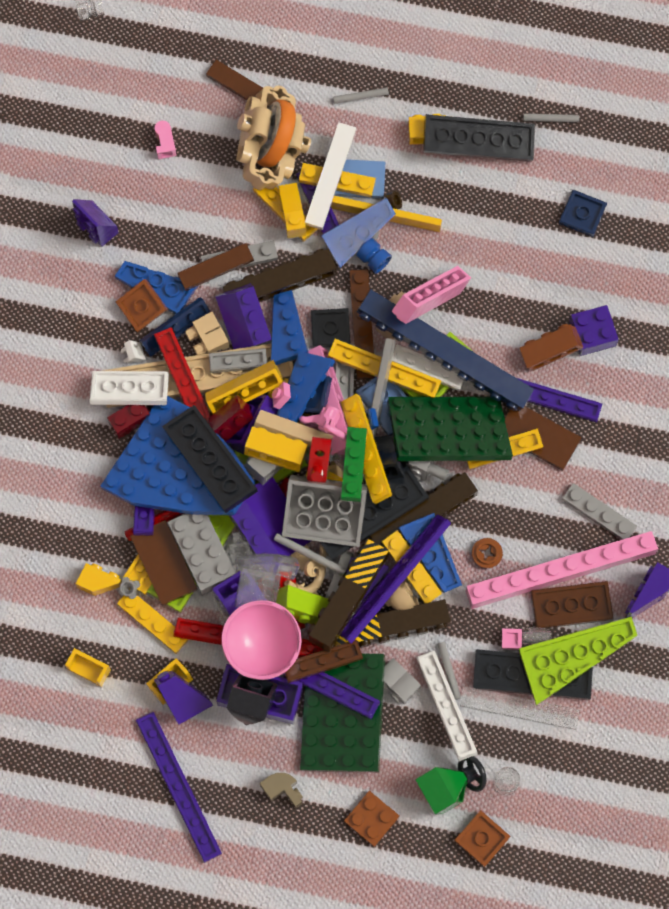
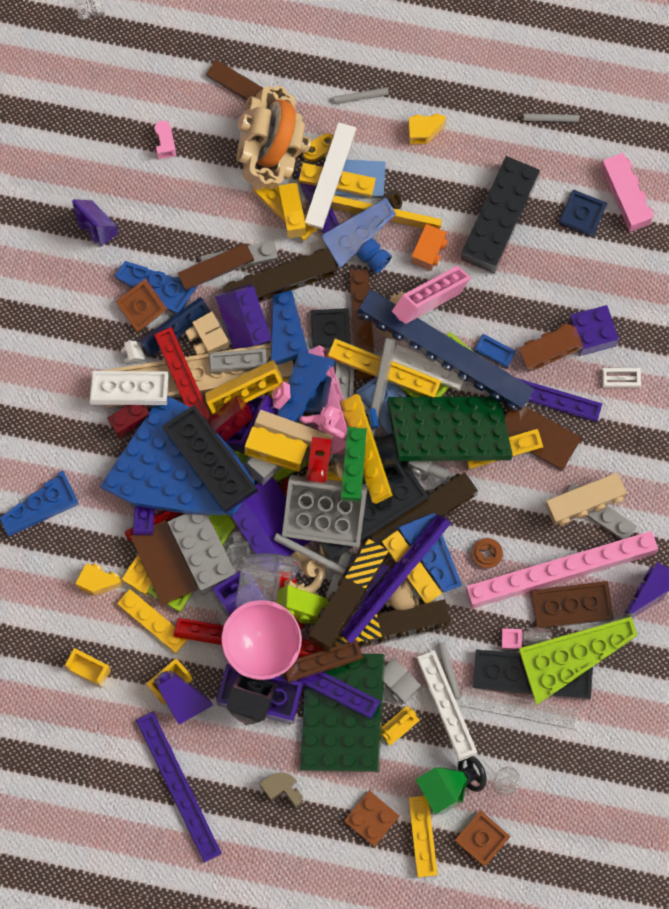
(45, 503): none -> blue wing
(123, 590): light grey plate -> none
(320, 147): none -> yellow plate
(399, 725): none -> yellow hinge
(422, 837): none -> yellow plate
(428, 247): none -> orange brick
(479, 138): black plate -> none
(495, 351): none -> blue tile
(500, 214): none -> black brick
(586, 499): none -> tan brick
(605, 378): none -> white tile
(626, 192): none -> bright pink brick

